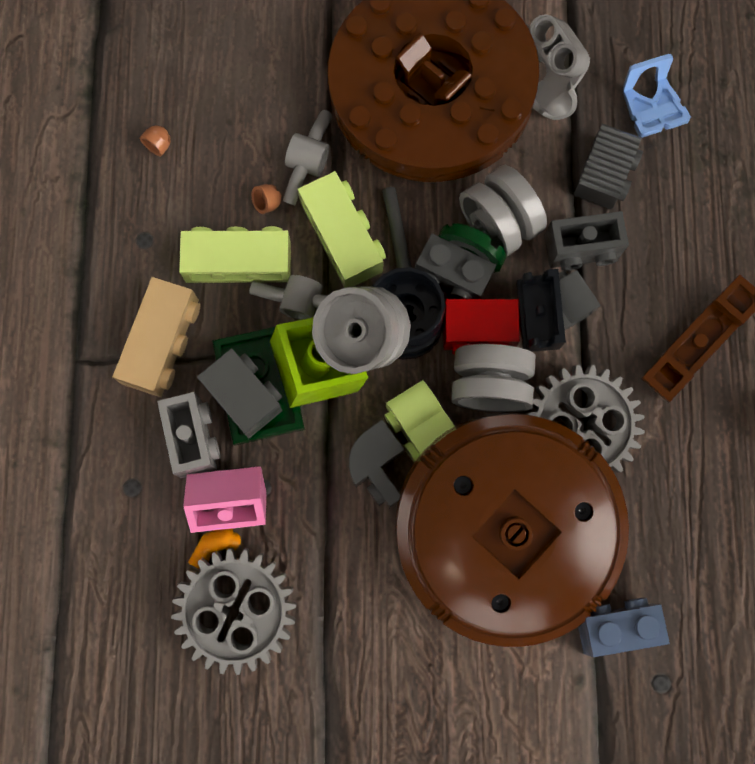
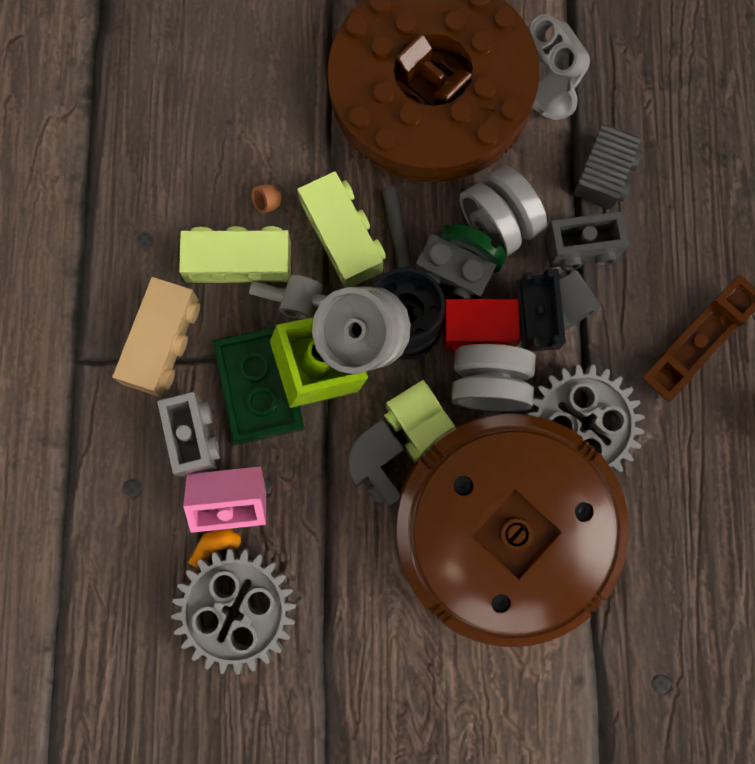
(156, 140): nougat hinge -> none
(241, 393): dark grey brick -> none
(306, 156): light grey piece -> none
(623, 629): sand blue brick -> none
(661, 110): light blue piece -> none

